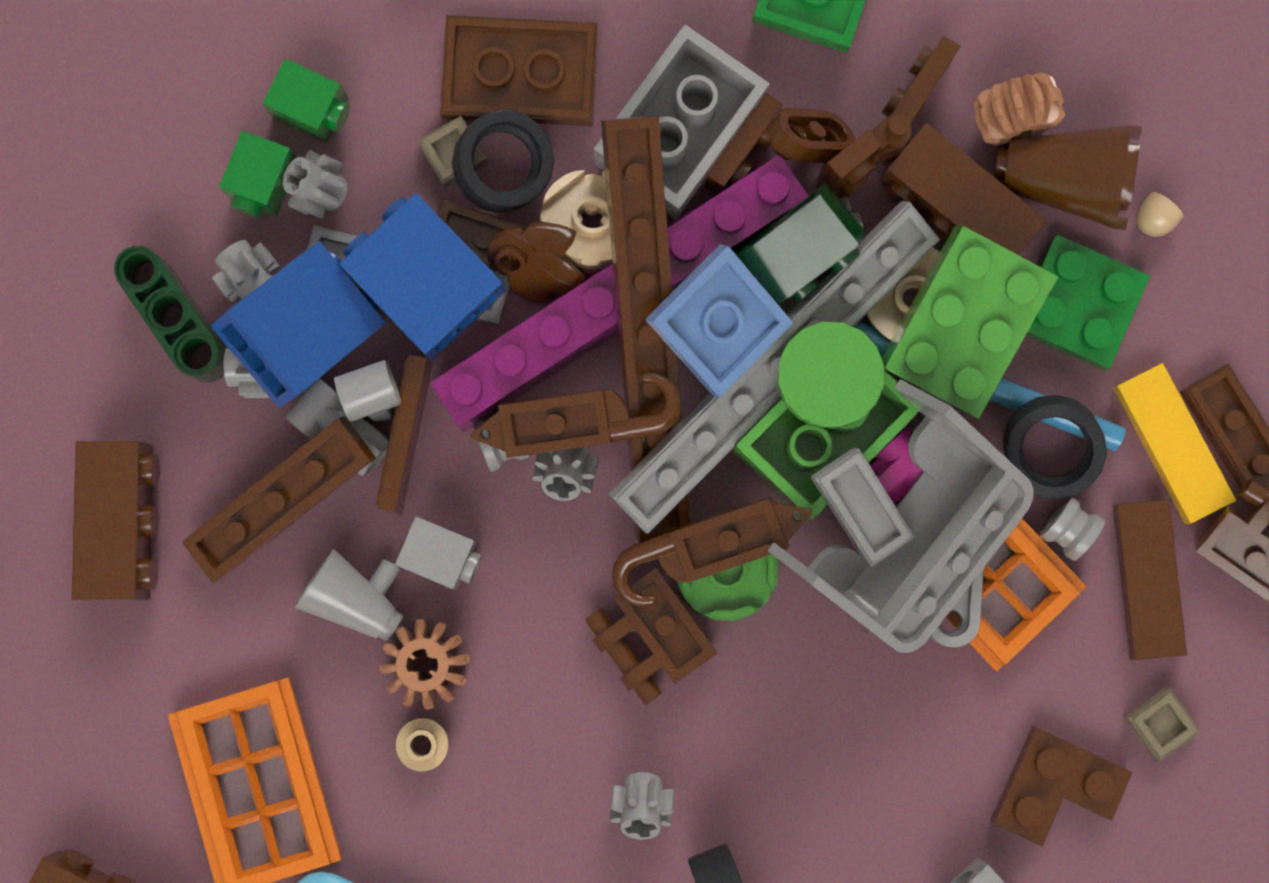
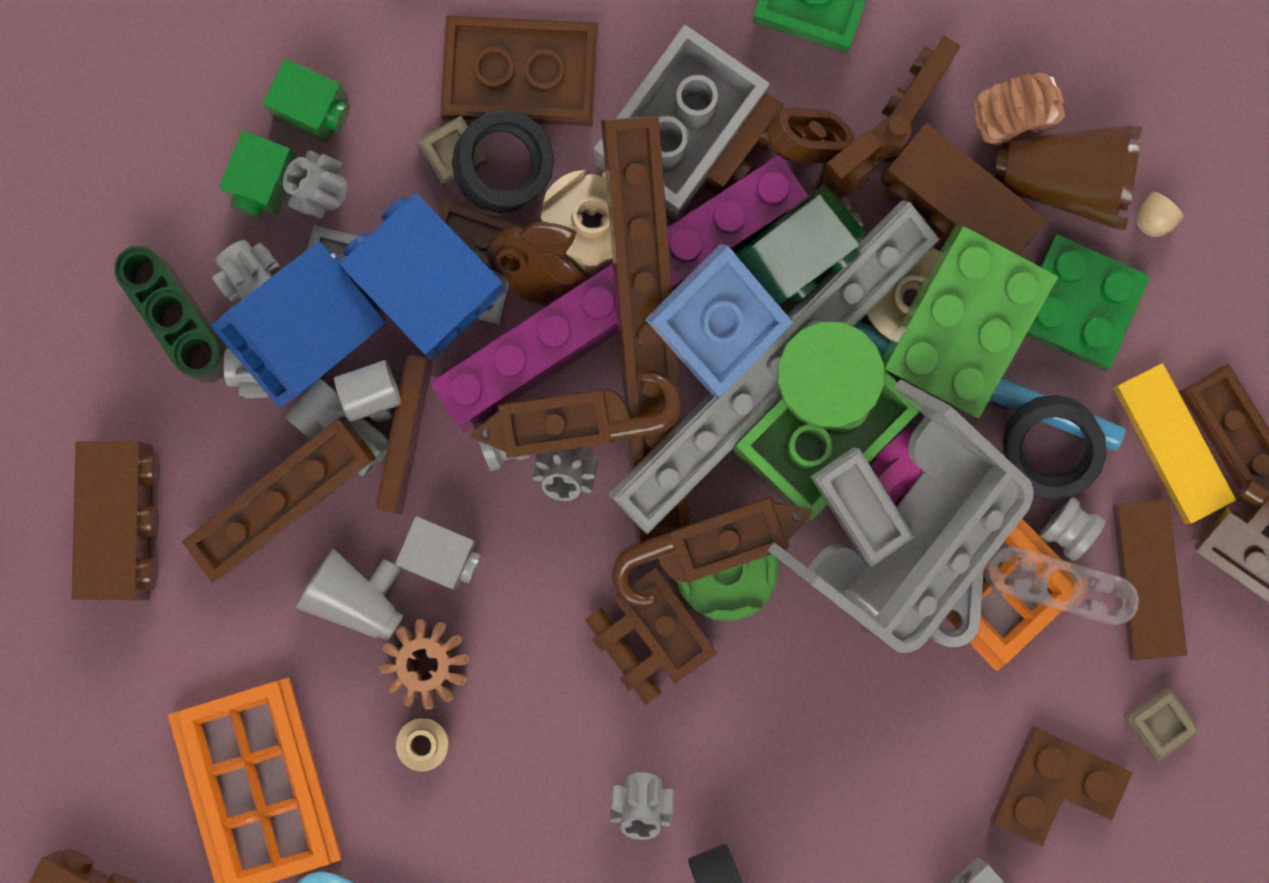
(1101, 583): none -> clear beam

